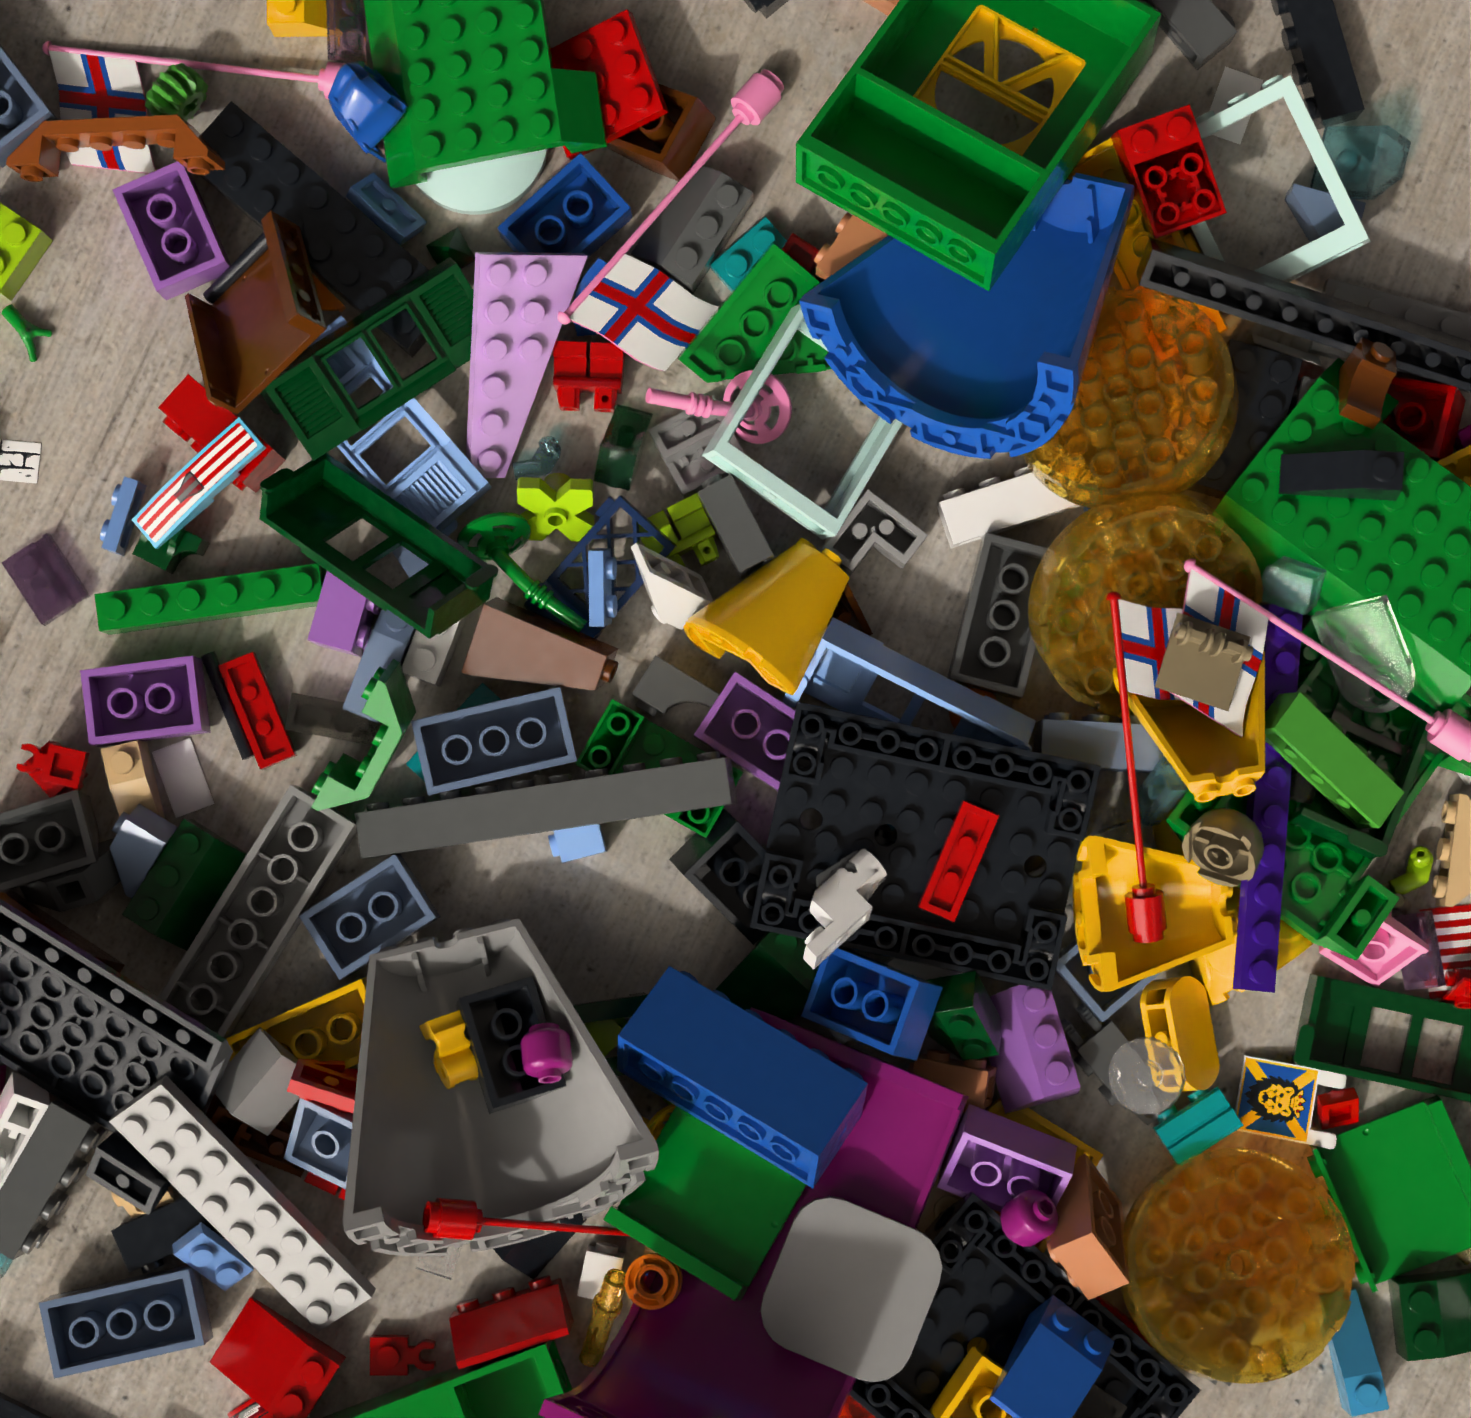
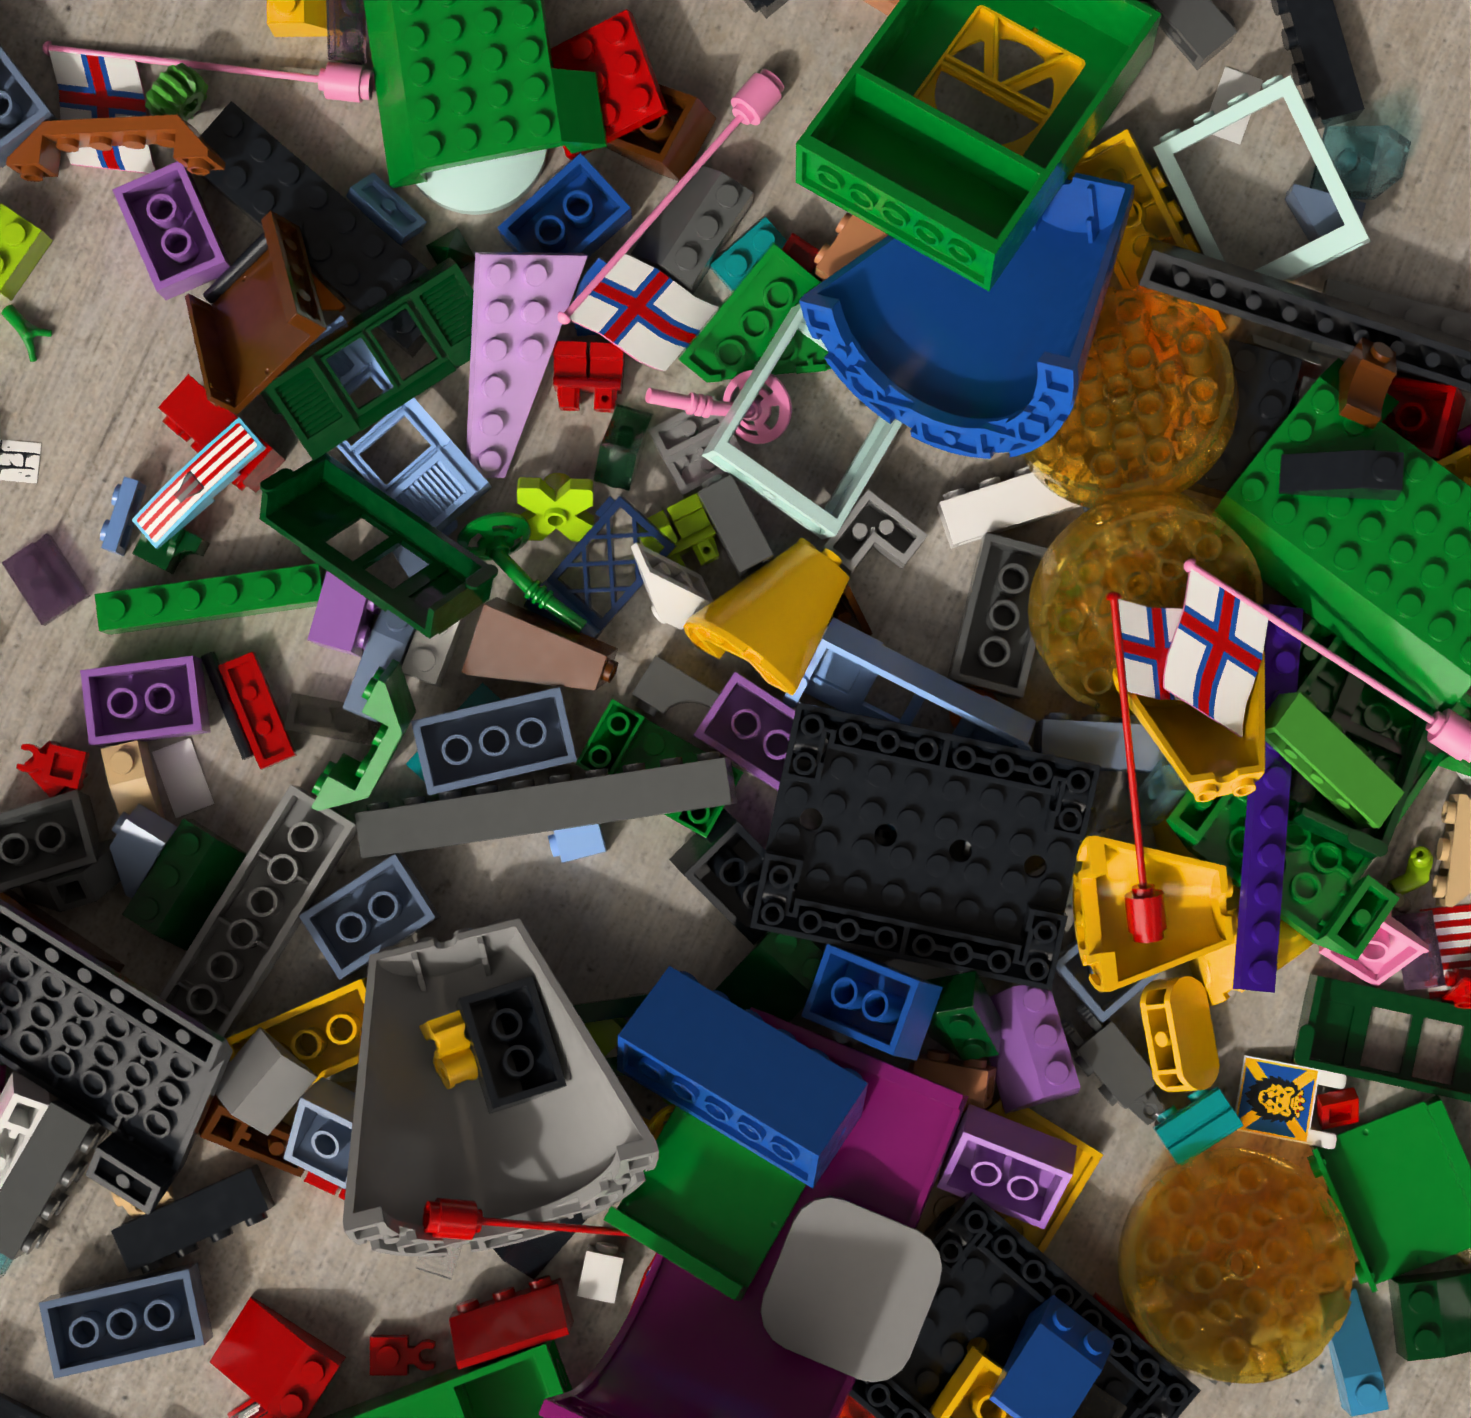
(212, 1256): medium blue plate -> none
(242, 1204): plate -> none
(325, 1083): red wing -> none
(365, 105): blue piece -> none
(542, 461): clear light blue arm -> none
(546, 1052): magenta head -> none
(601, 571): medium blue plate -> none
(606, 1307): clear yellow pin -> none
(636, 1286): orange wheel -> none
(842, 903): white plate -> none
(958, 860): red plate -> none
(1029, 1218): magenta head -> none
(1090, 1233): nougat slope -> none
(1146, 1075): clear tile -> none
(1169, 171): red slope -> none
(1203, 661): dark tan hinge -> none
(1224, 846): dark tan cylinder -> none
(1292, 584): clear light blue brick -> none
(1371, 641): clear tile -> none

